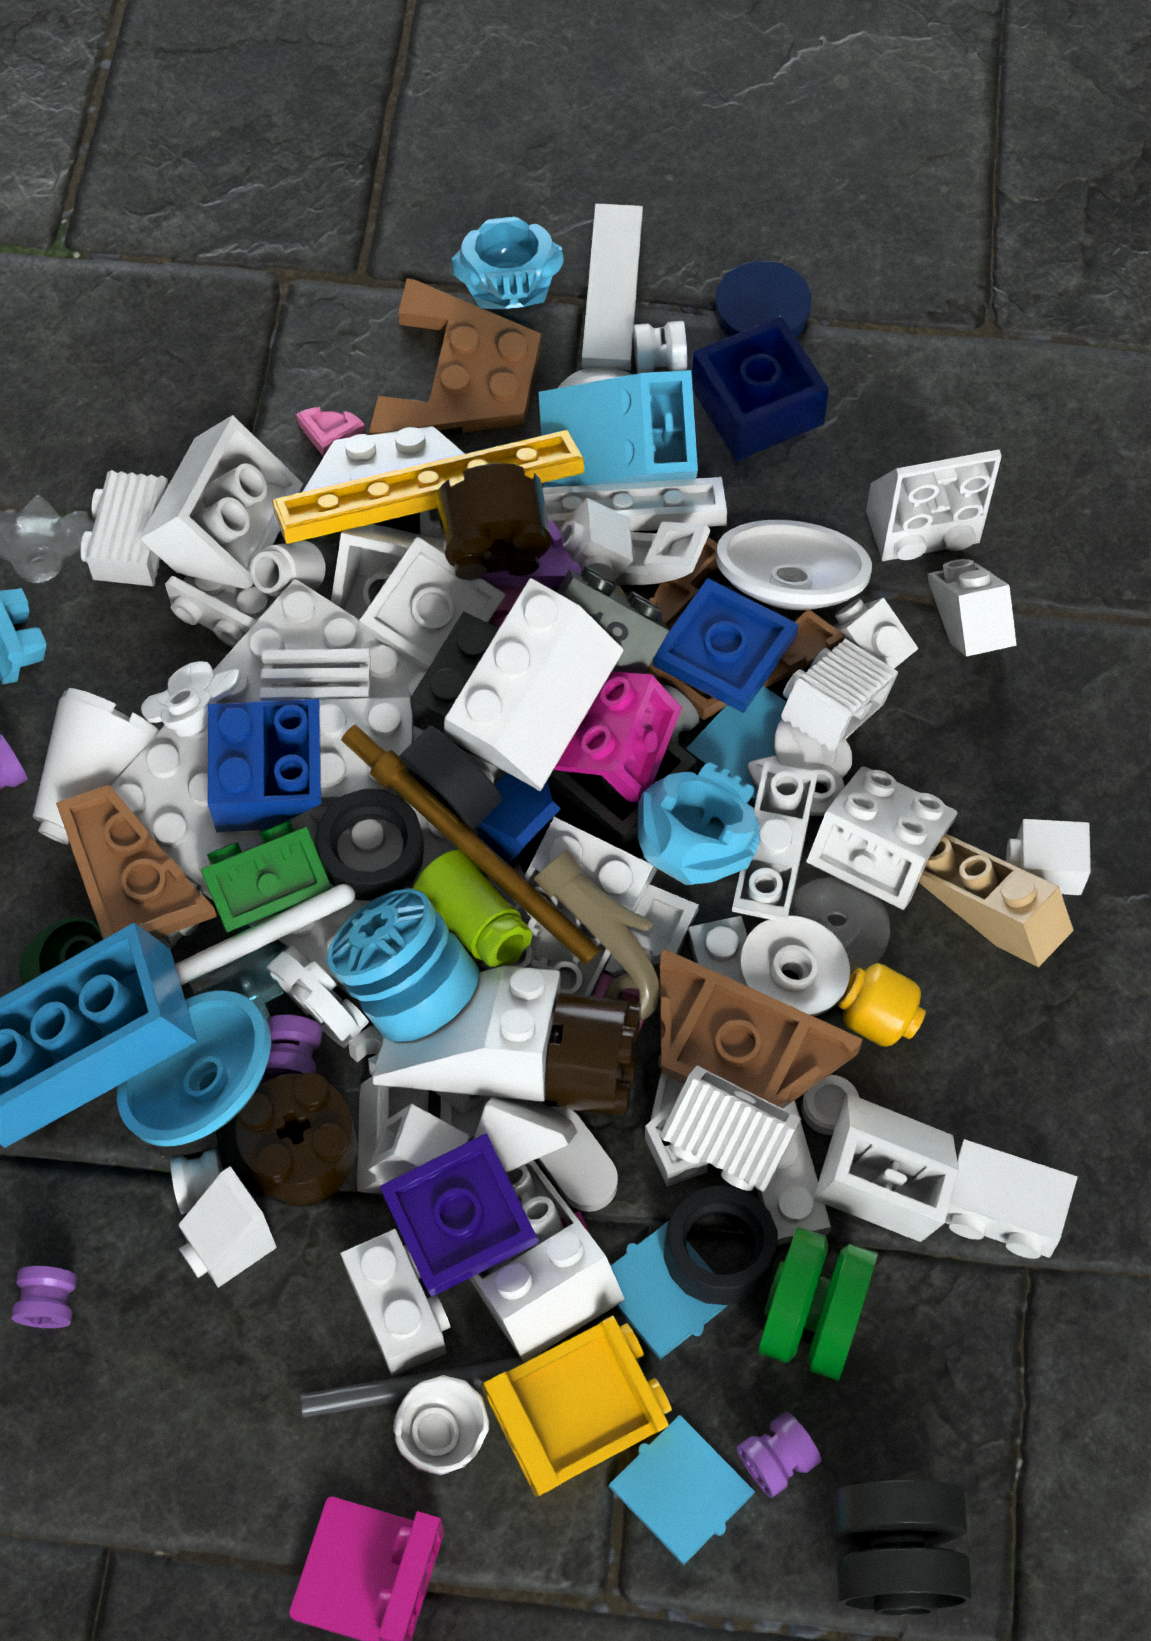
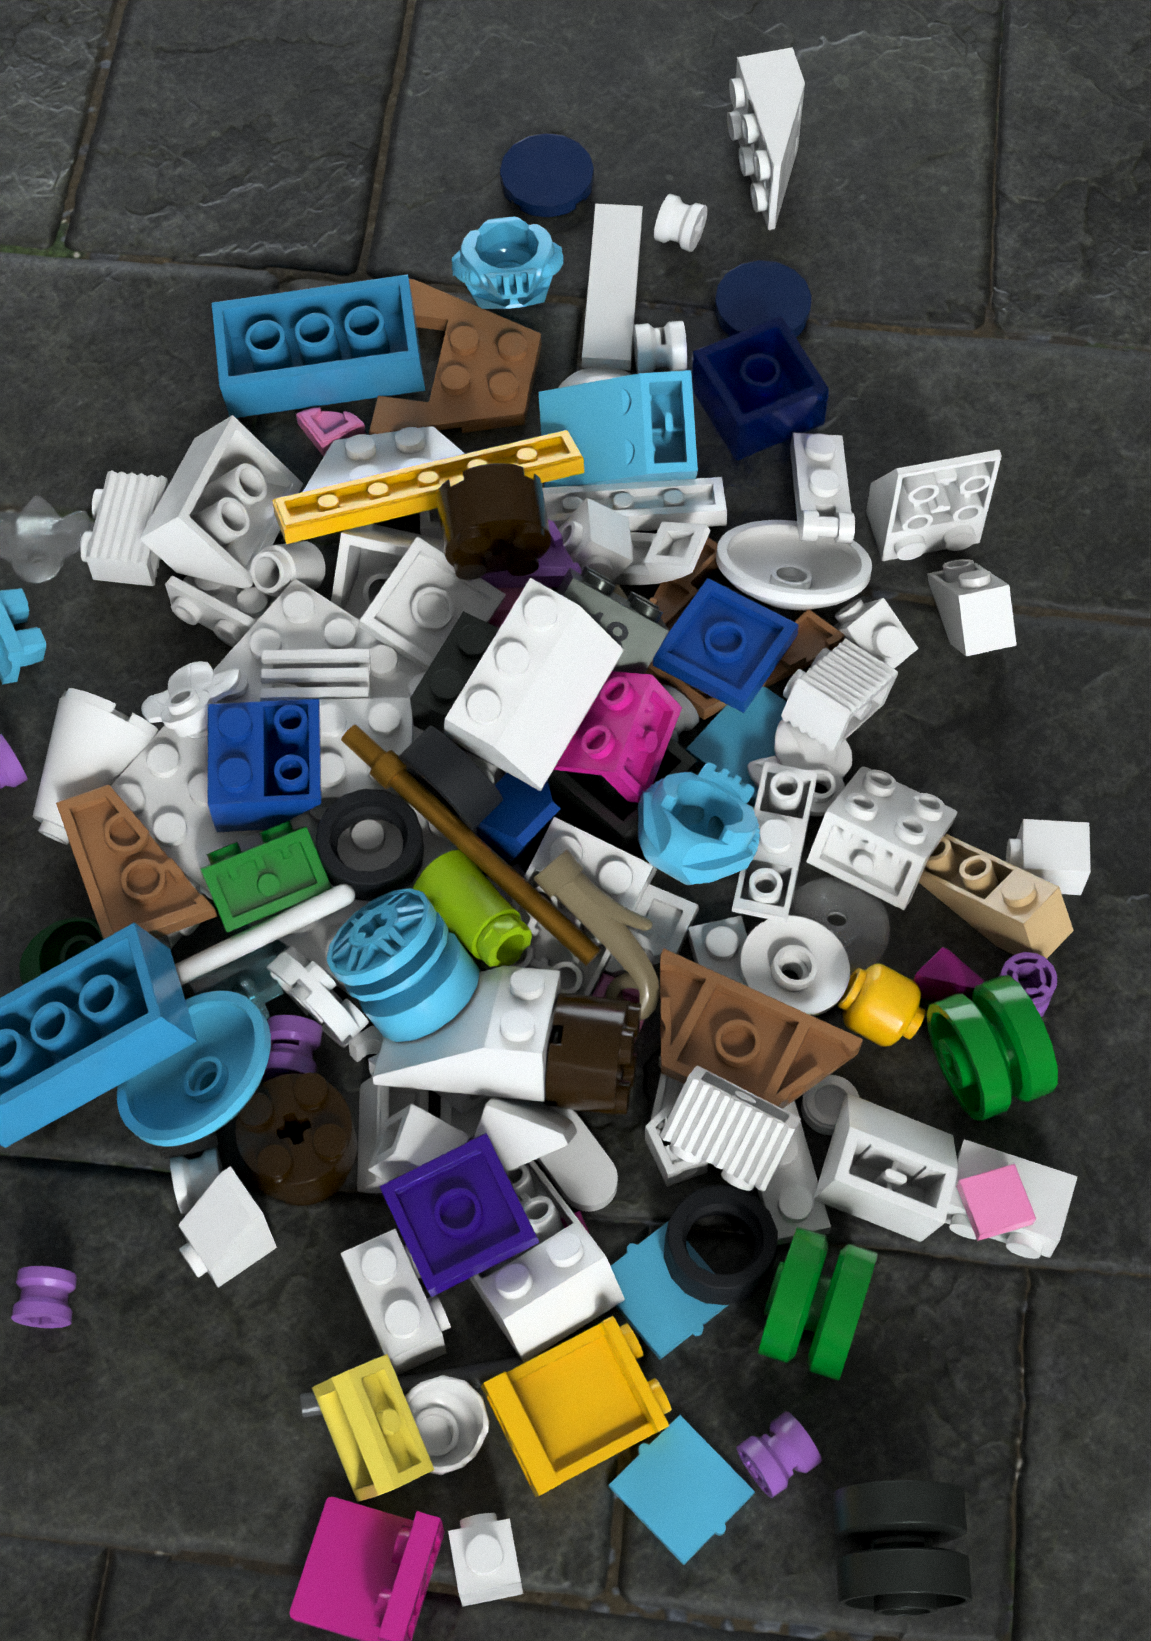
(317, 346): none -> dark azure brick
(372, 1428): none -> light yellow tile
(485, 1559): none -> white brick
(547, 174): none -> dark blue tile
(680, 222): none -> white wheel
(767, 124): none -> white slope
(821, 488): none -> white plate
(946, 976): none -> magenta slope
(992, 1047): none -> green wheel
(996, 1202): none -> bright pink tile
(1038, 972): none -> medium lavender wheel

